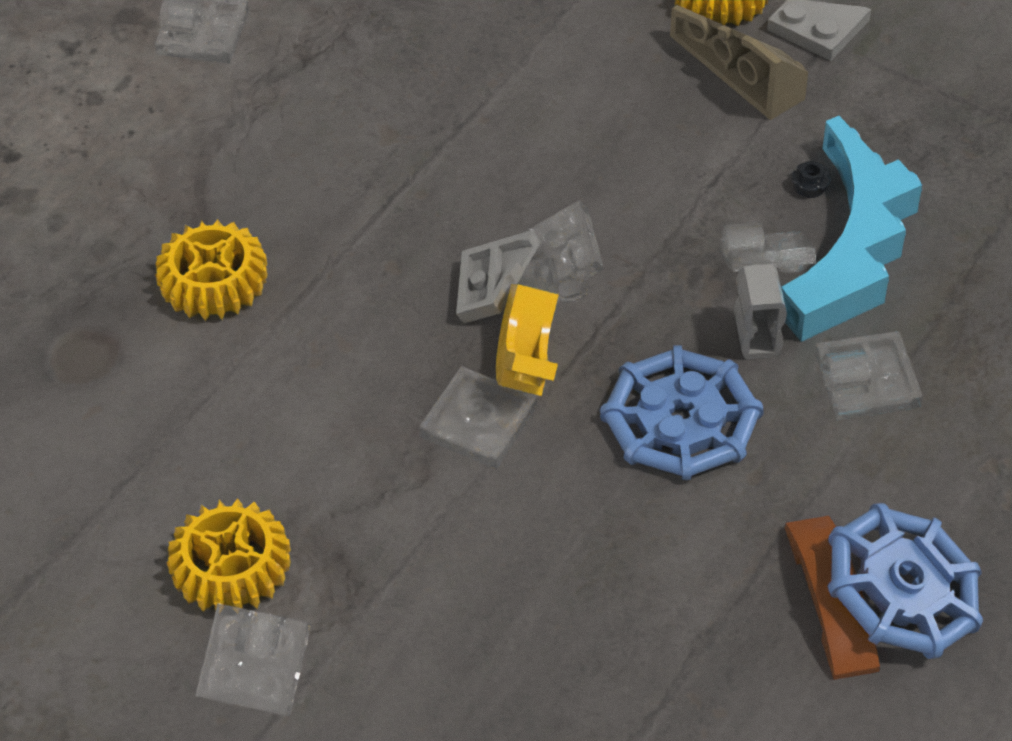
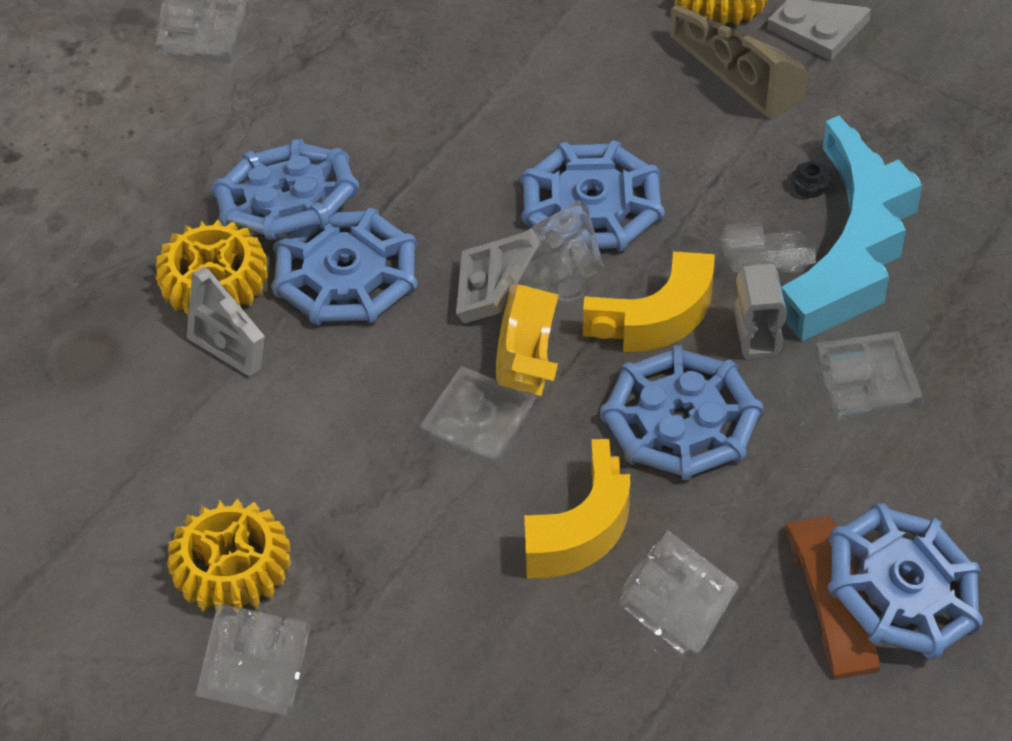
(222, 325): none -> light grey wing
(272, 175): none -> medium blue plate
(349, 282): none -> medium blue plate
(583, 535): none -> yellow arch
(594, 169): none -> medium blue plate
(661, 317): none -> yellow arch
(678, 594): none -> clear plate

